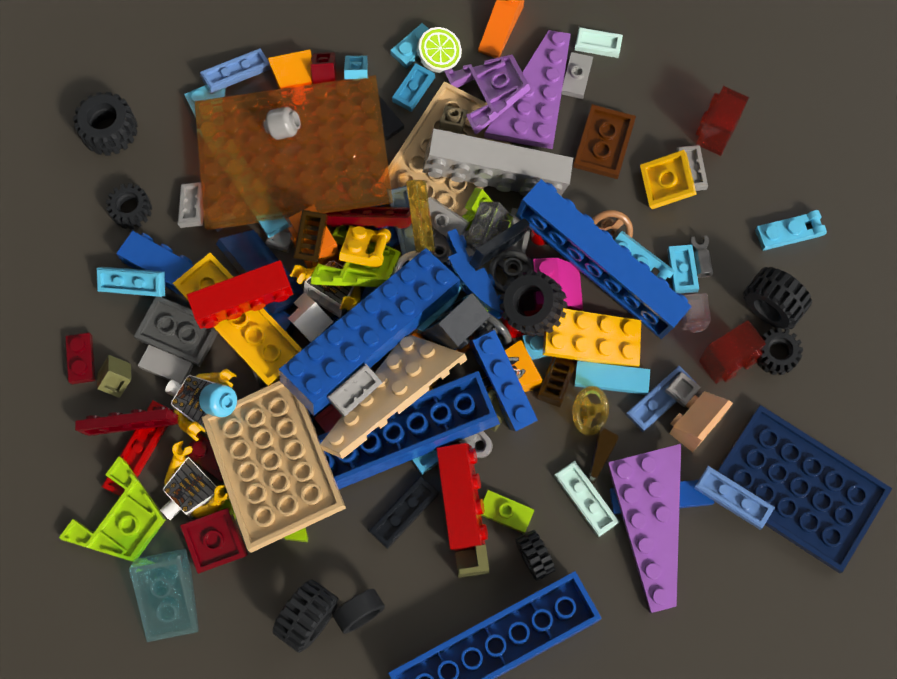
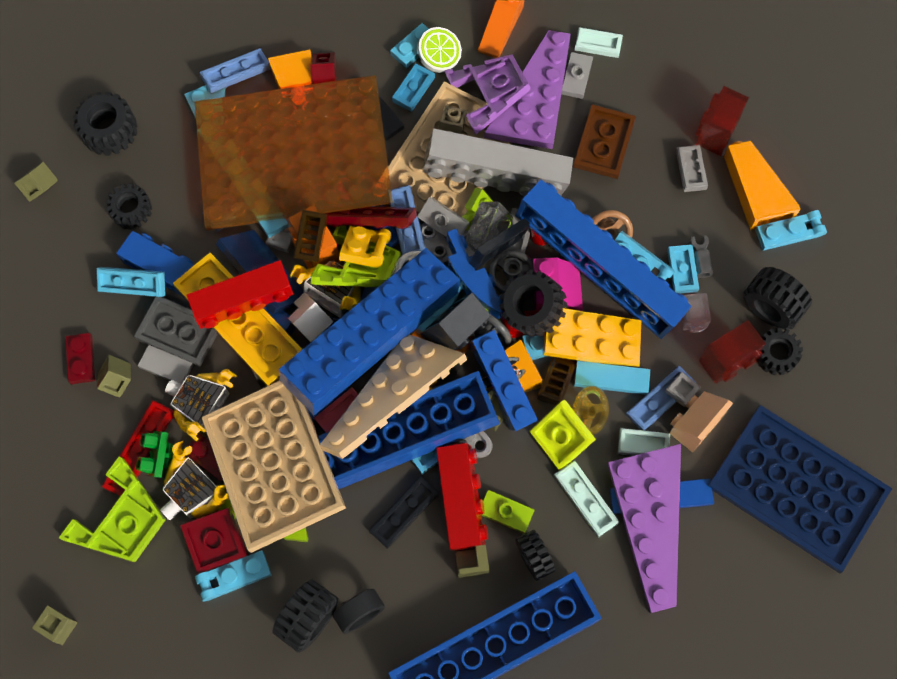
(36, 181): none -> olive panel
(54, 625): none -> olive panel
(121, 422): dark red plate -> none
(160, 453): none -> green hips
(165, 594): clear light blue slope -> none
(190, 205): light grey plate -> none
(218, 400): medium azure head -> none
(233, 575): none -> medium azure plate
(282, 123): light grey head -> none
(354, 390): light grey plate -> none
(356, 67): medium azure plate -> none
(420, 215): clear yellow tile -> none
(562, 435): none -> neon yellow tile
(604, 446): dark brown slope -> none
(637, 442): none -> light aqua tile
(668, 179): yellow plate -> none
(734, 497): medium blue tile -> none
(758, 187): none -> light orange slope

